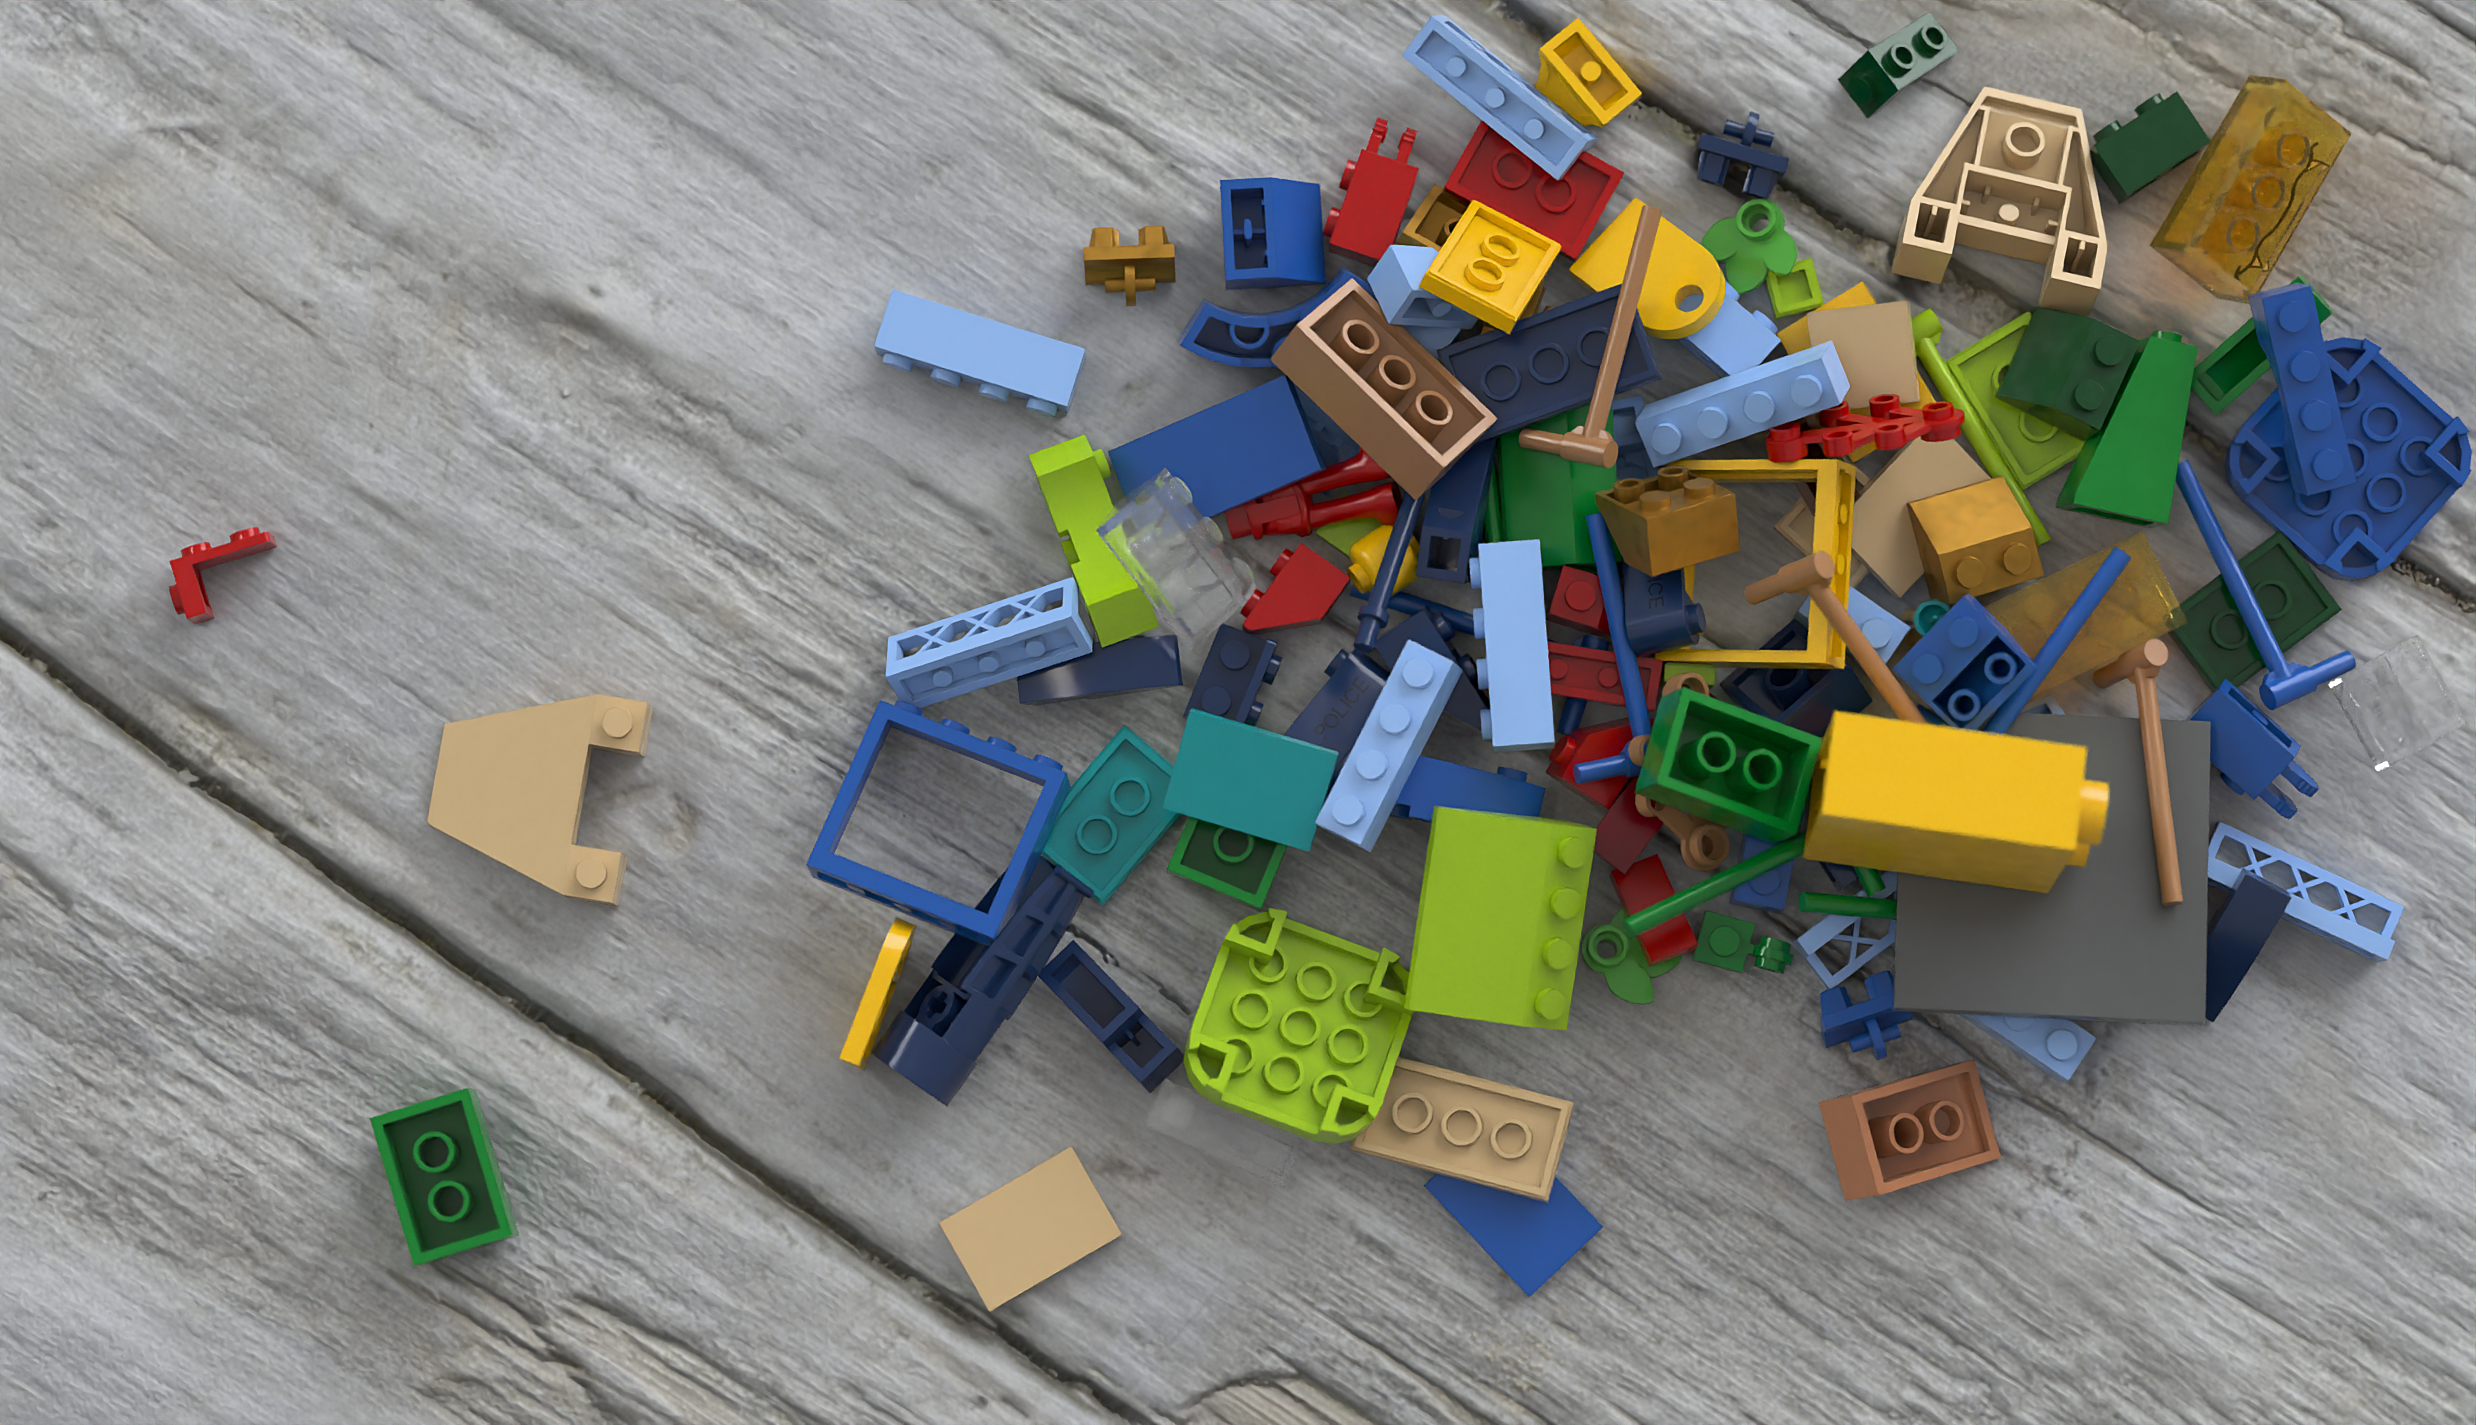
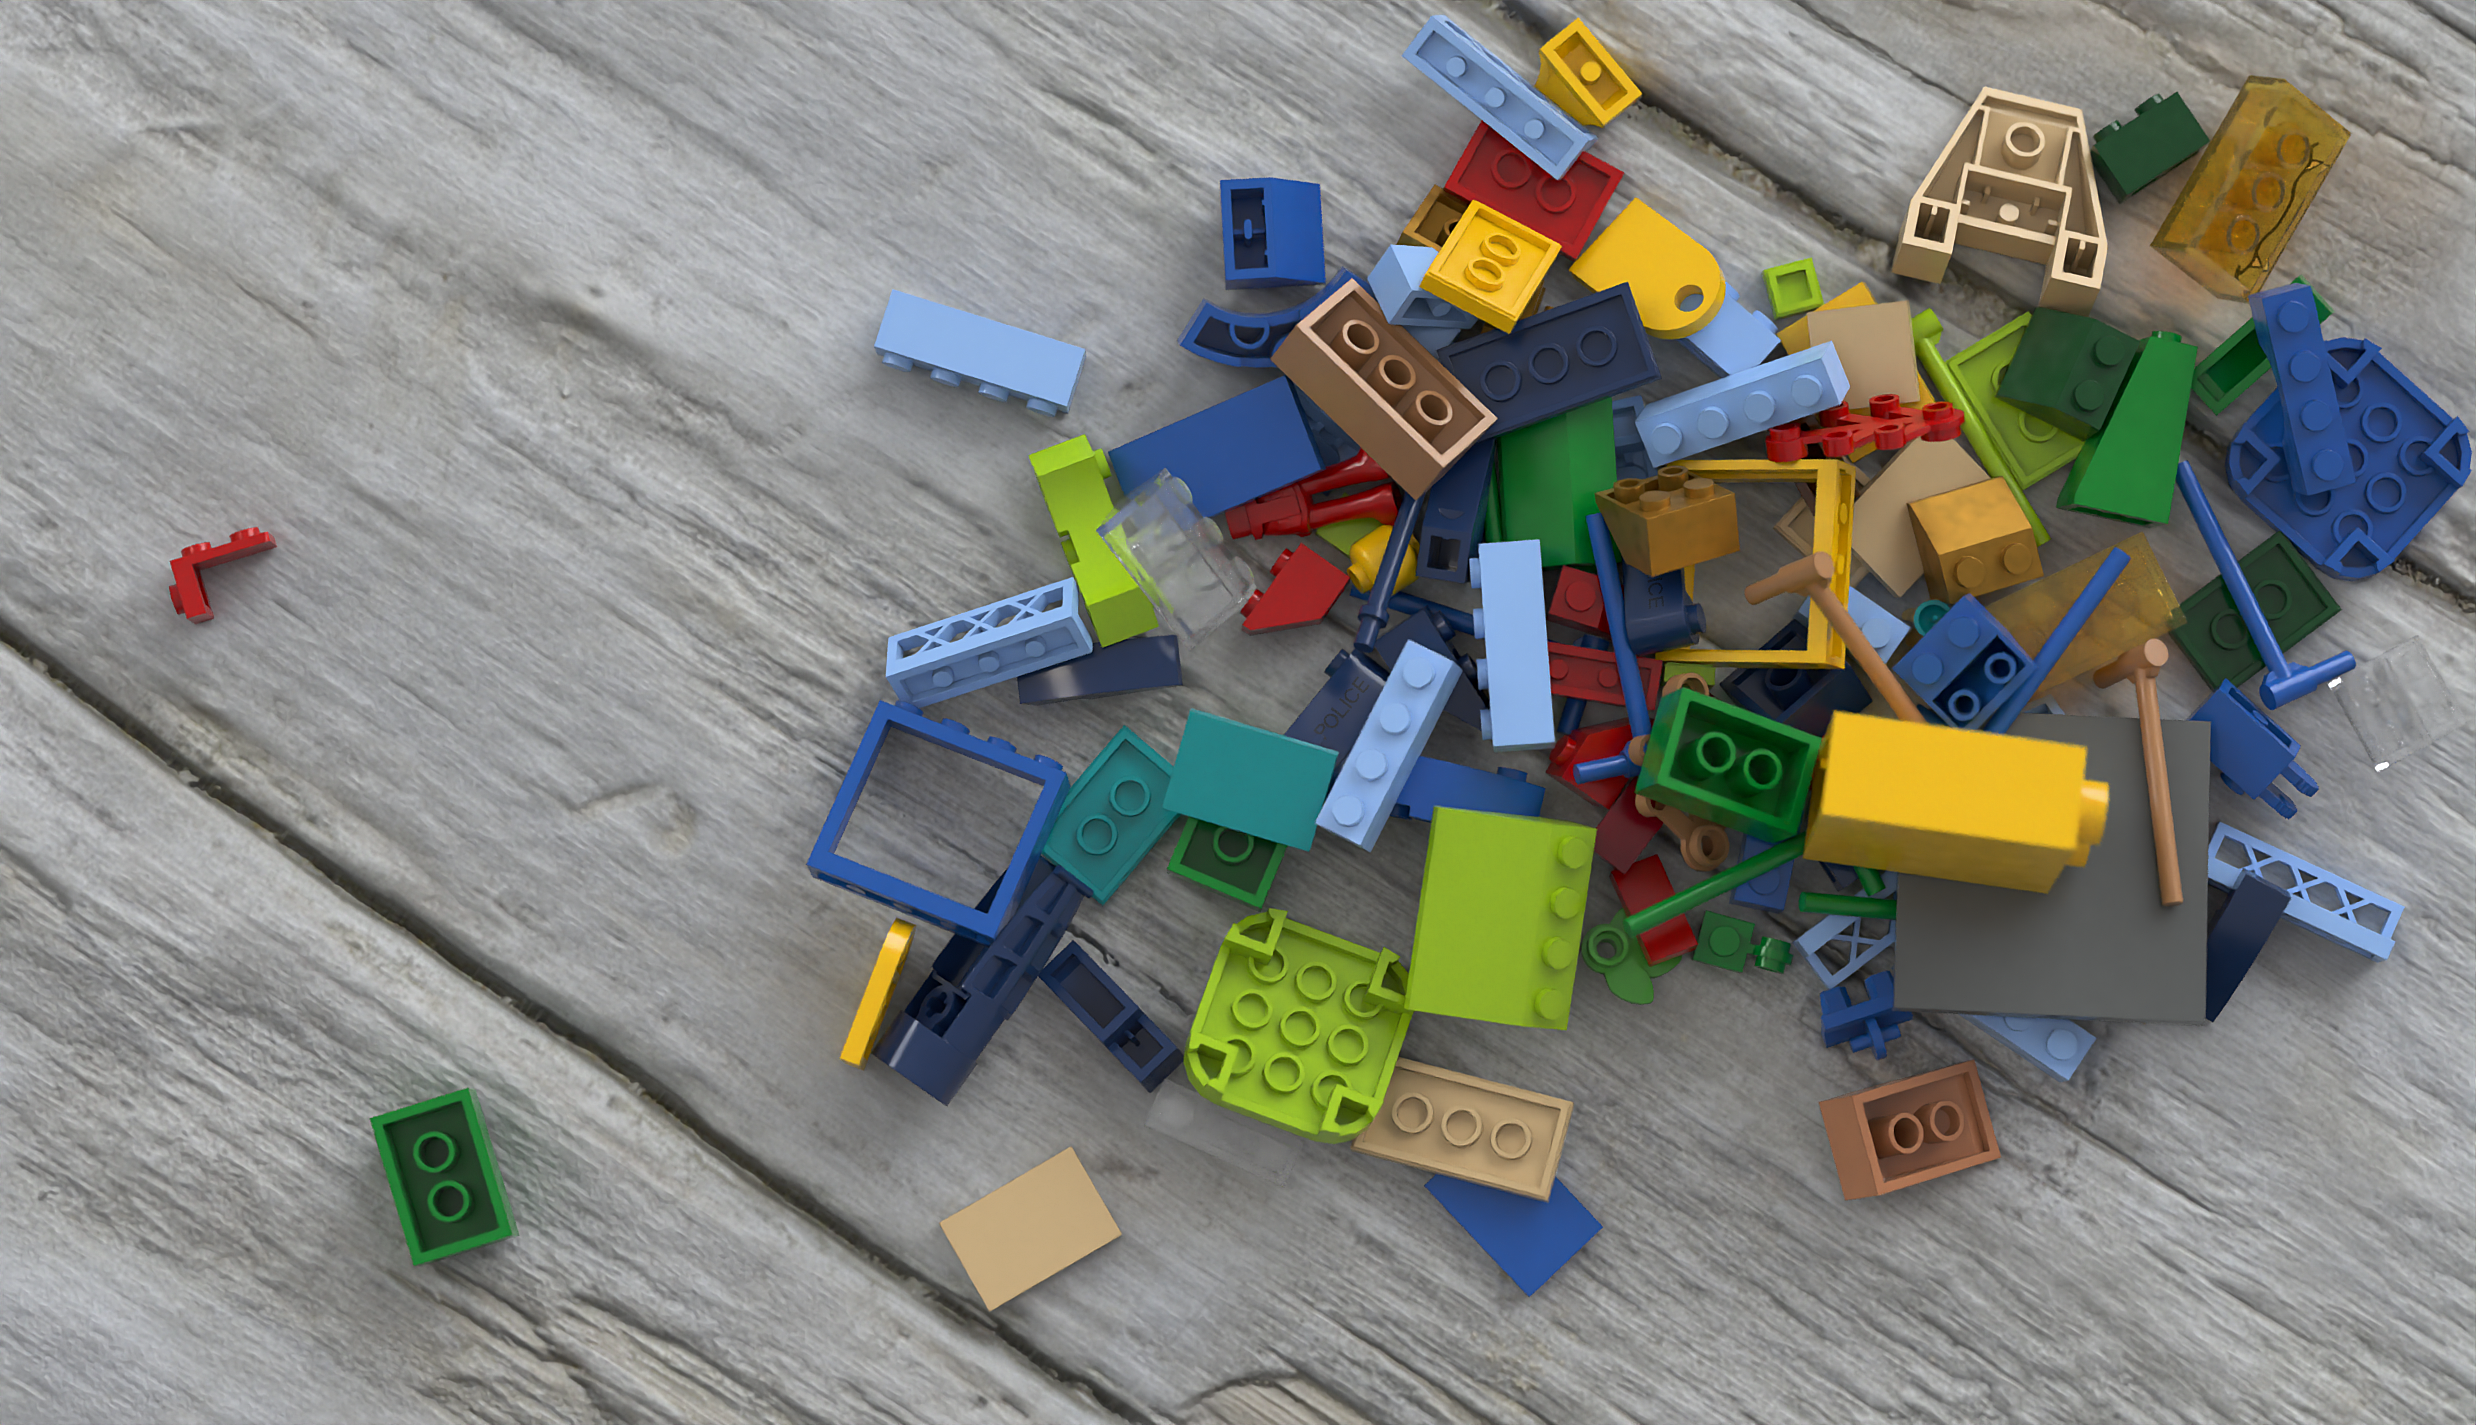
(519, 787): tan wedge -> none
(1129, 267): pearl gold hips -> none
(1234, 676): dark blue bracket -> none
(1374, 199): red hinge -> none
(1592, 443): medium nougat bar -> none
(1752, 253): bright green plate -> none
(1762, 166): dark blue hips -> none
(1897, 63): dark green bracket -> none

